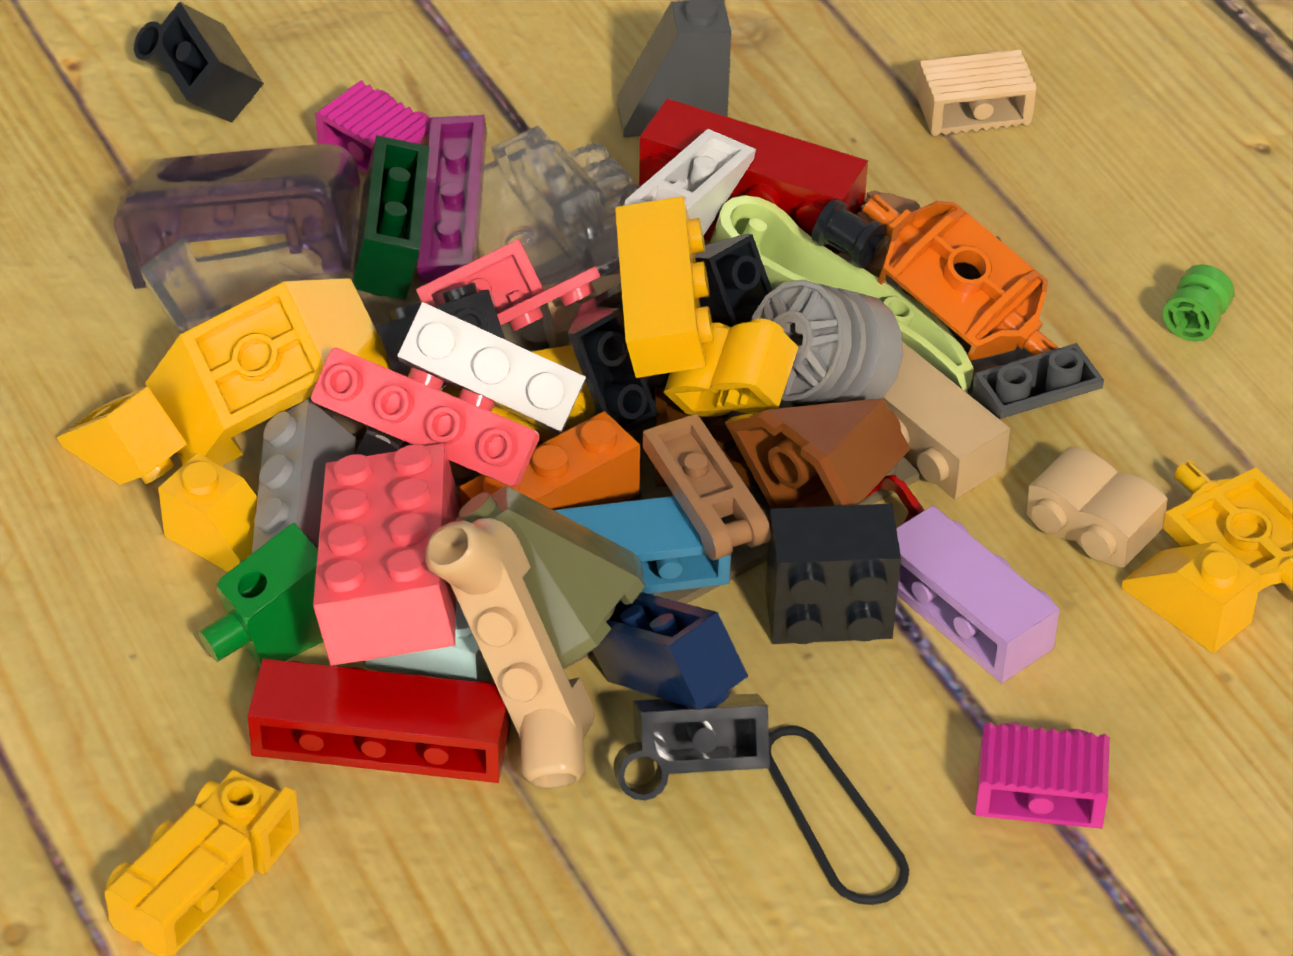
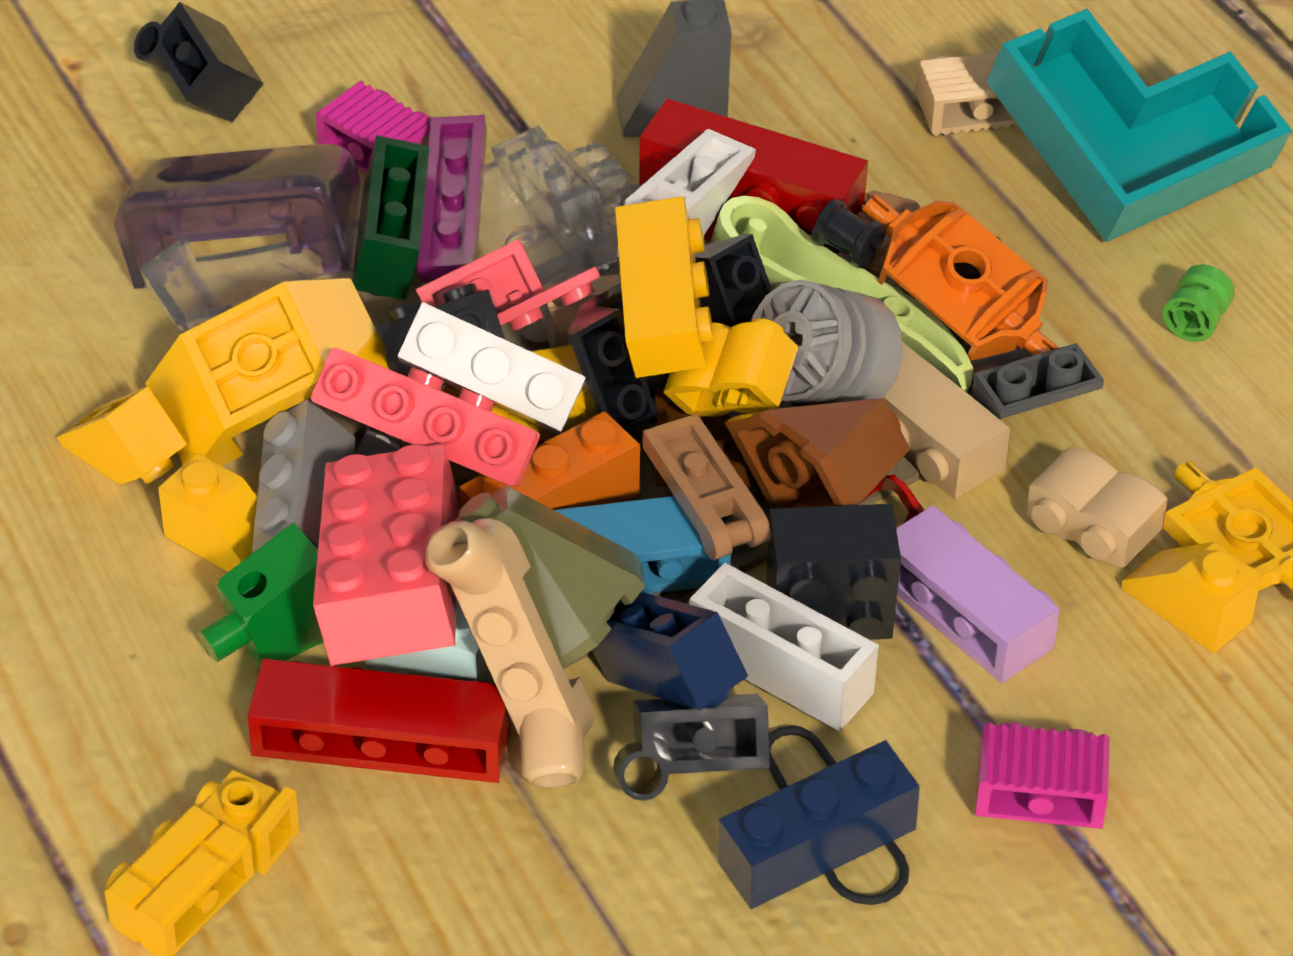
(792, 647): none -> white brick
(818, 824): none -> dark blue brick
(1128, 146): none -> teal piece

